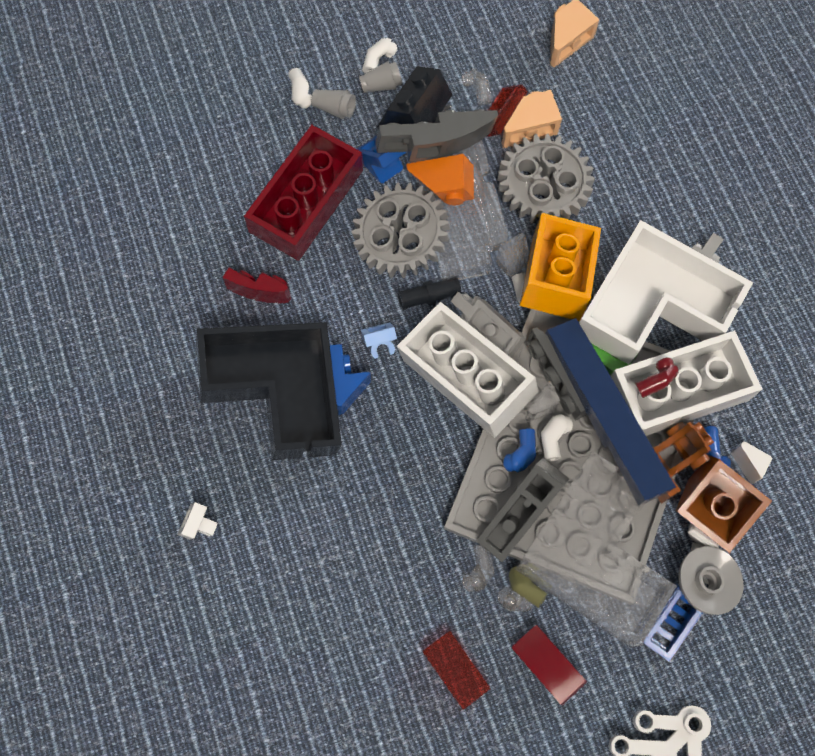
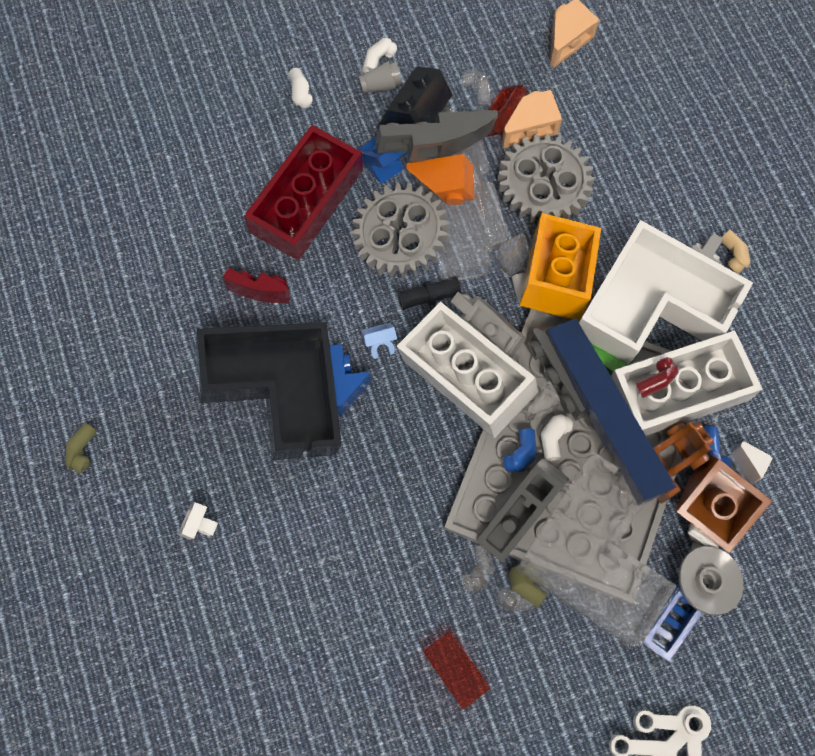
(74, 448): none -> olive arm
(335, 102): light grey cone -> none
(549, 665): dark red slope -> none
(739, 249): none -> tan arm

